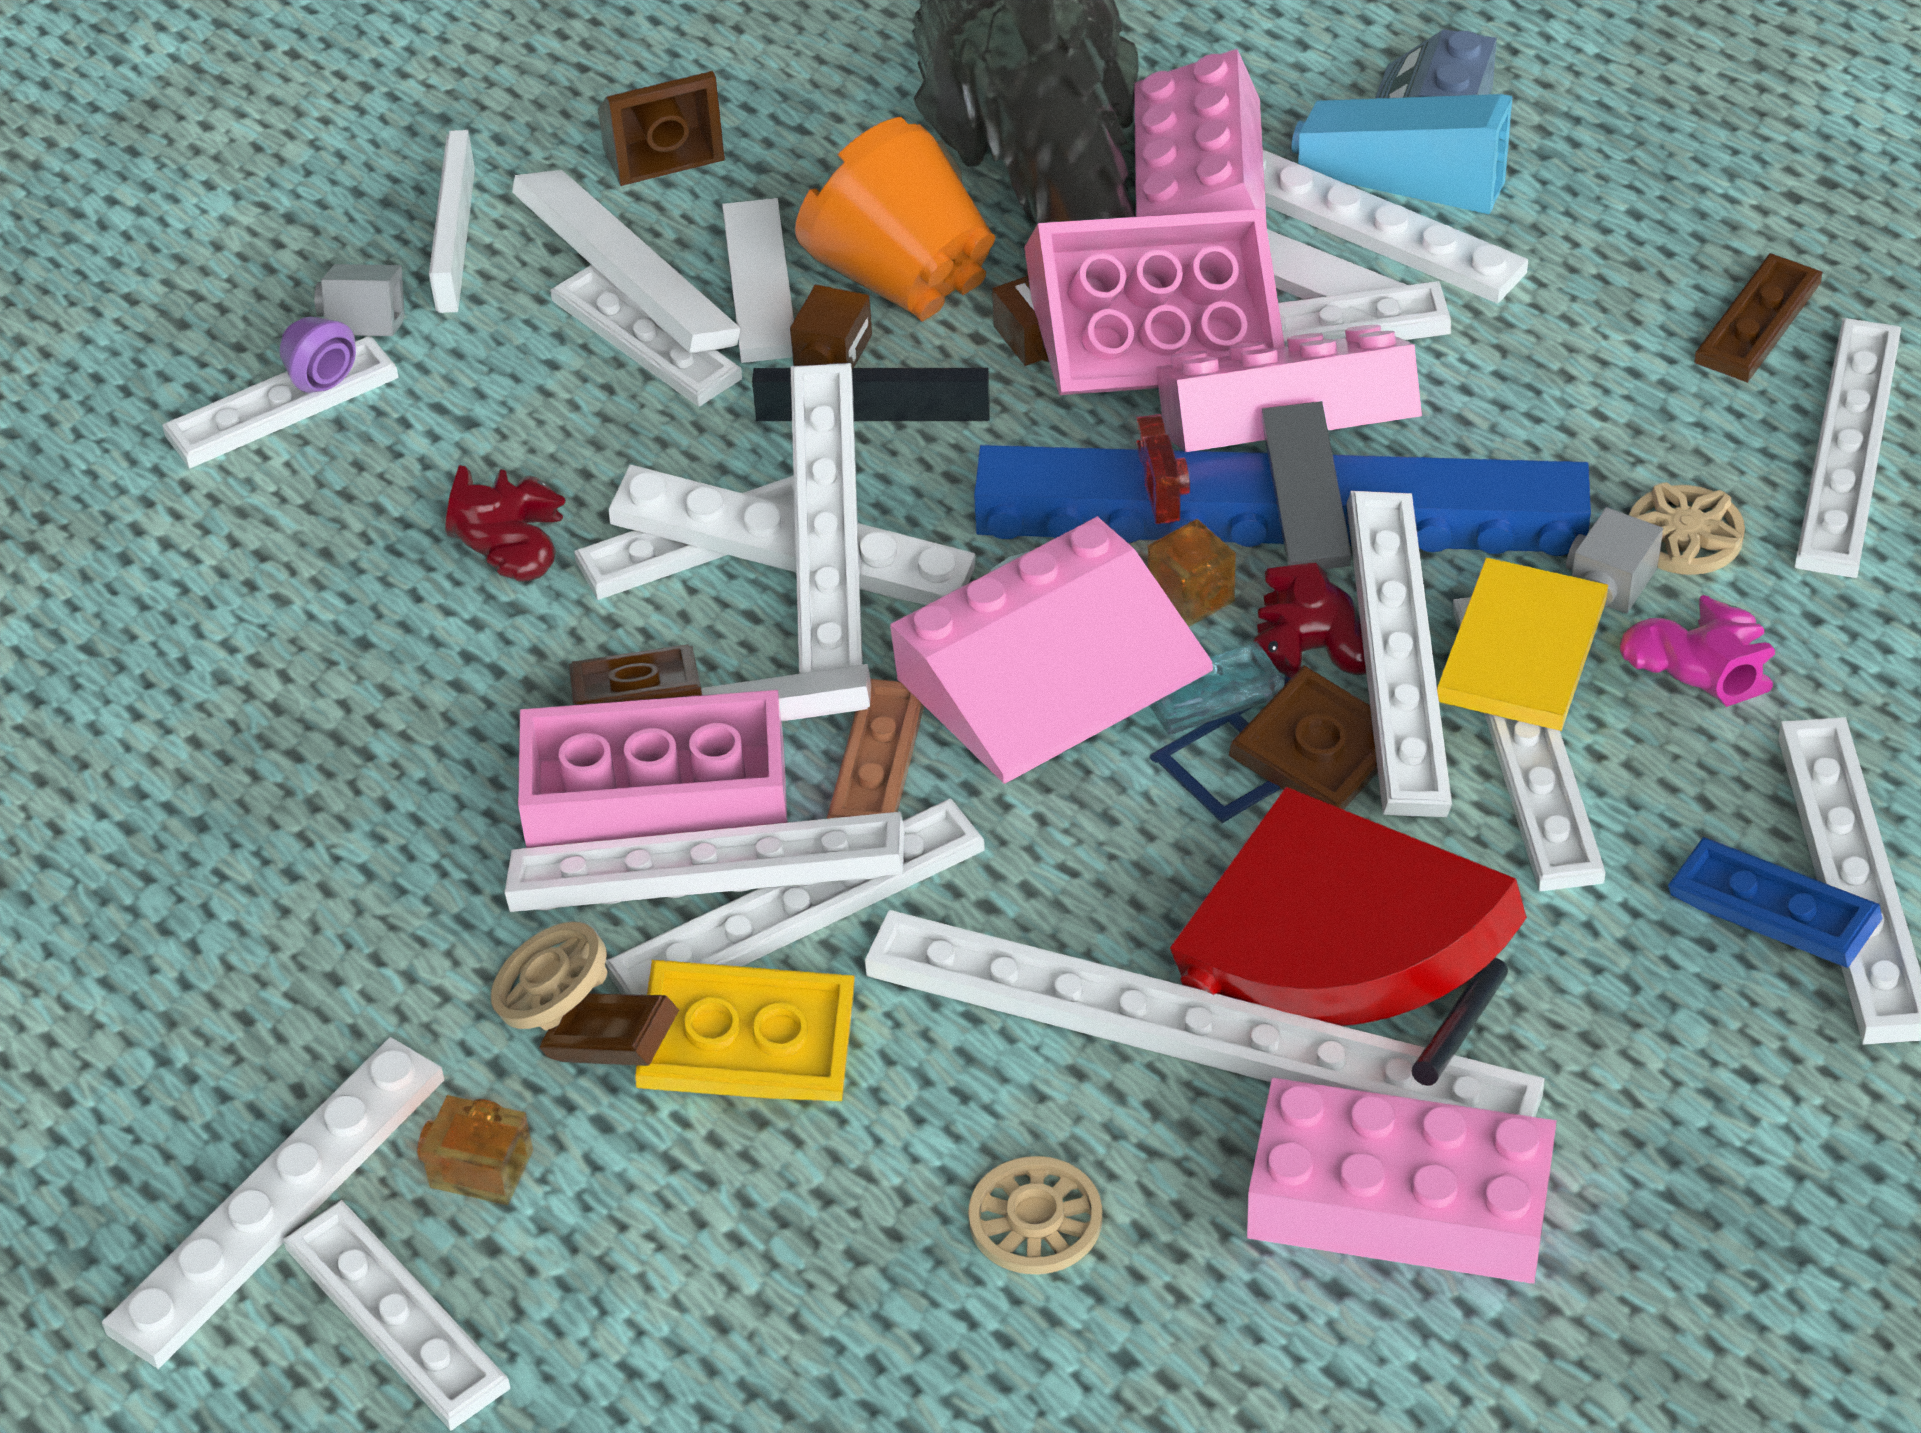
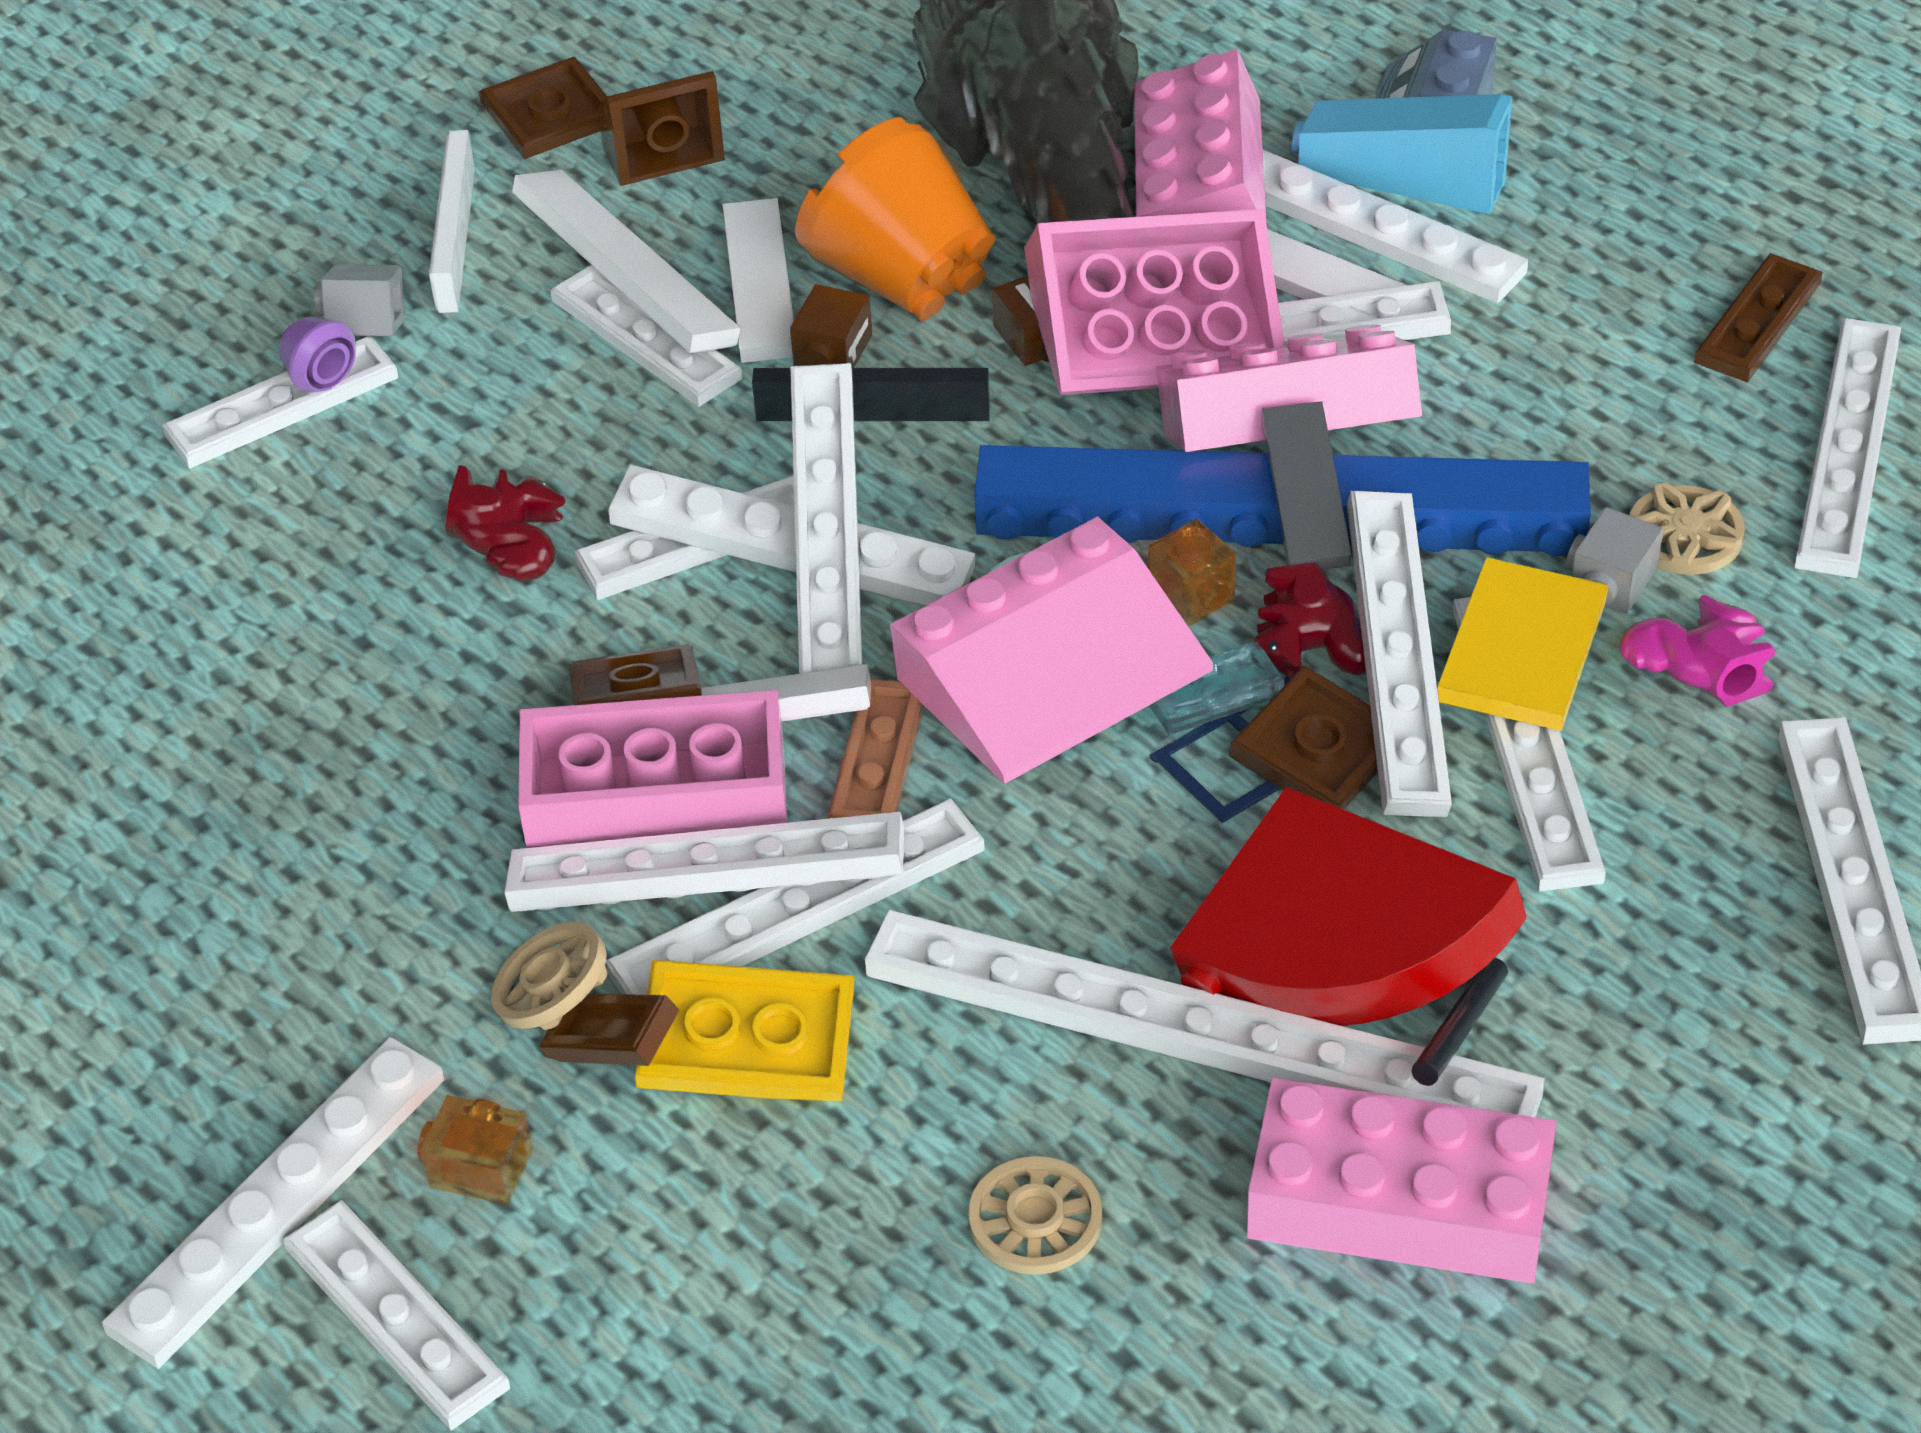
(545, 107): none -> reddish brown tile
(1164, 475): clear red plate -> none
(1776, 902): blue tile -> none

